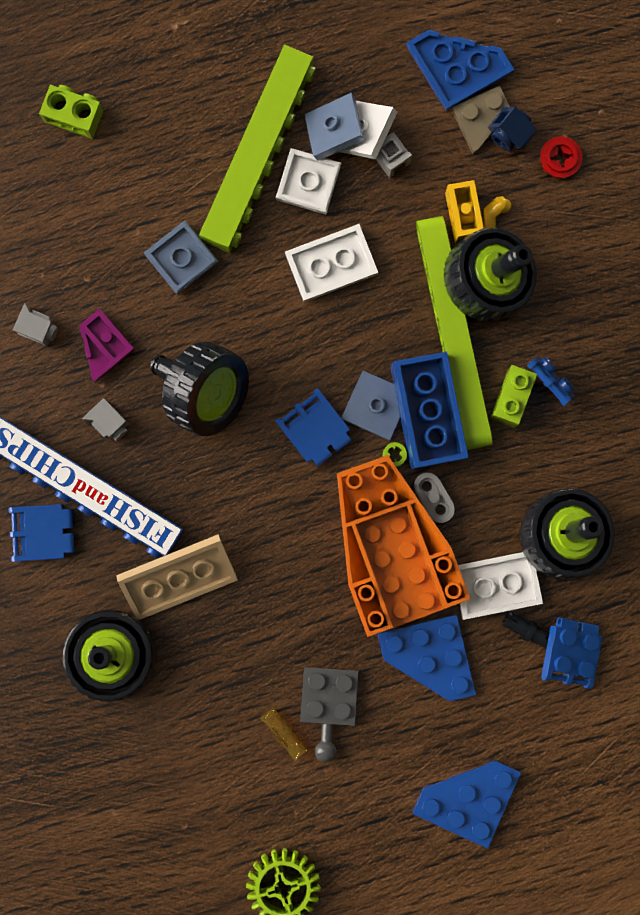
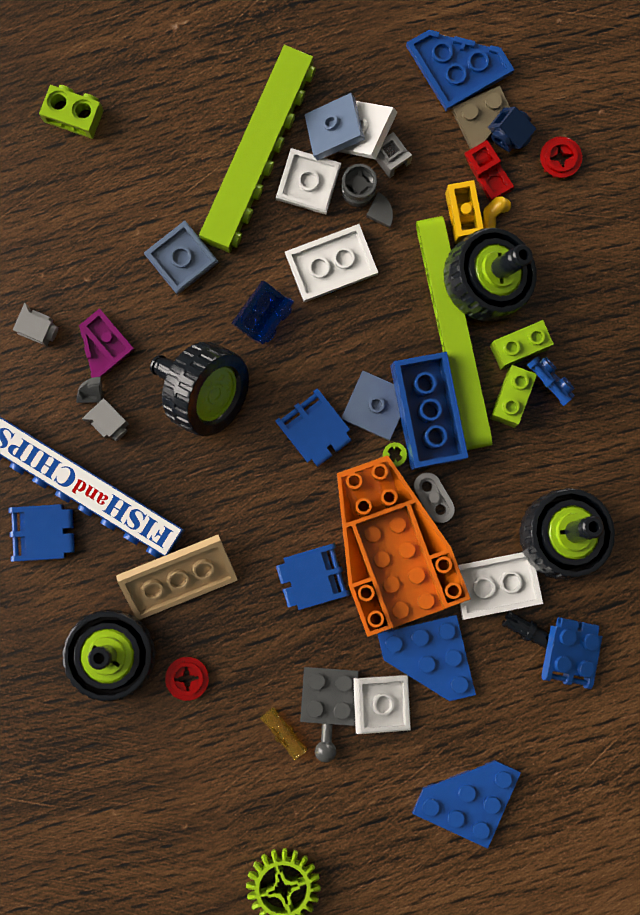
(90, 391): none -> dark grey tile
(179, 689): none -> red gear
(263, 313): none -> clear blue bracket
(311, 577): none -> blue plate
(359, 185): none -> dark grey wheel
(381, 211): none -> dark grey tile
(381, 704): none -> white plate
(488, 171): none -> red slope
(521, 345): none -> lime brick

